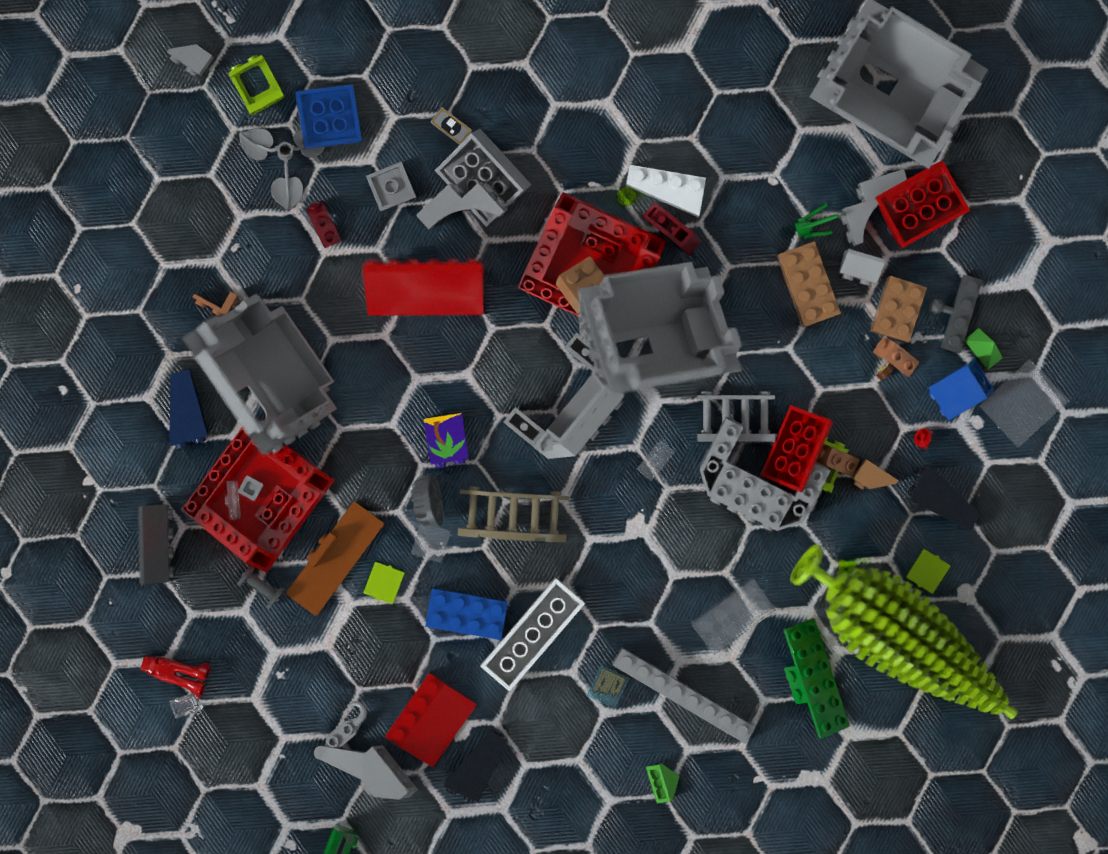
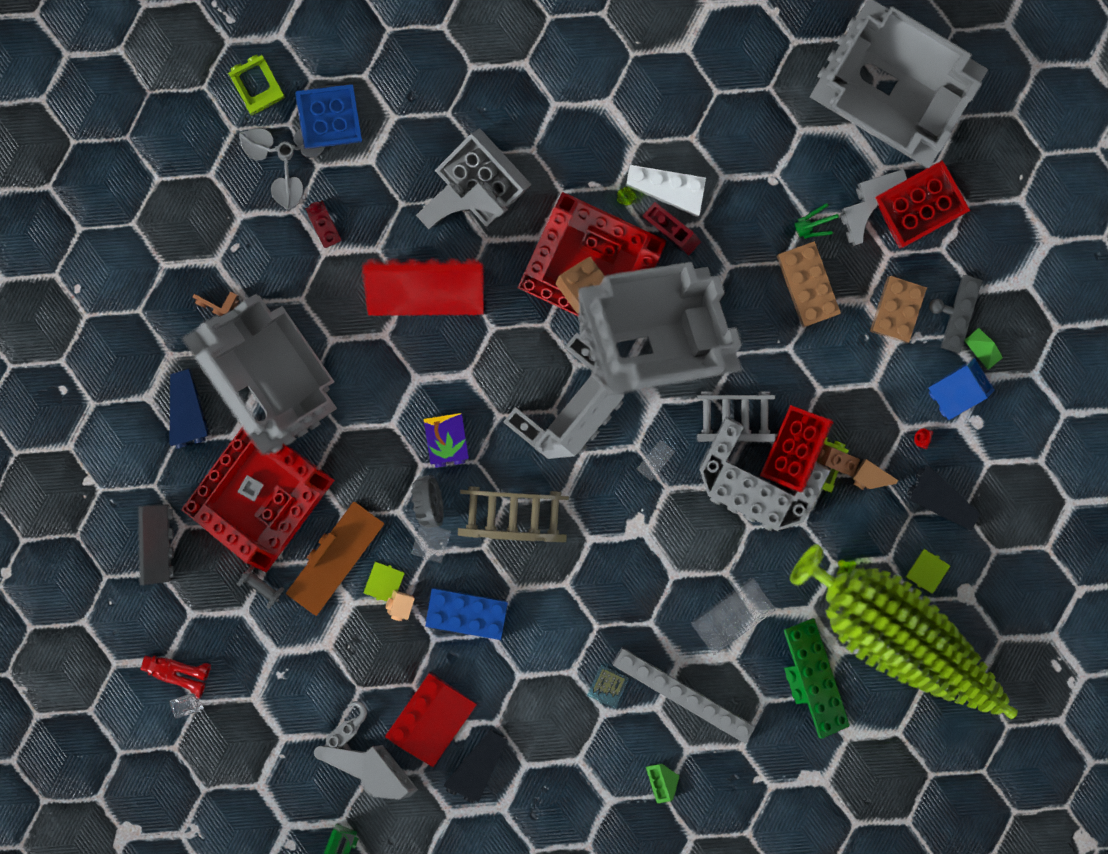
(192, 57): light grey slope -> none
(232, 500): clear plate -> none
(391, 186): light grey plate -> none
(399, 605): none -> light nougat brick
(451, 126): tile -> none
(532, 634): white brick -> none
(861, 267): light grey slope -> none
(885, 371): reddish brown tile -> none
(896, 356): nougat bracket -> none
(1023, 403): clear piece -> none

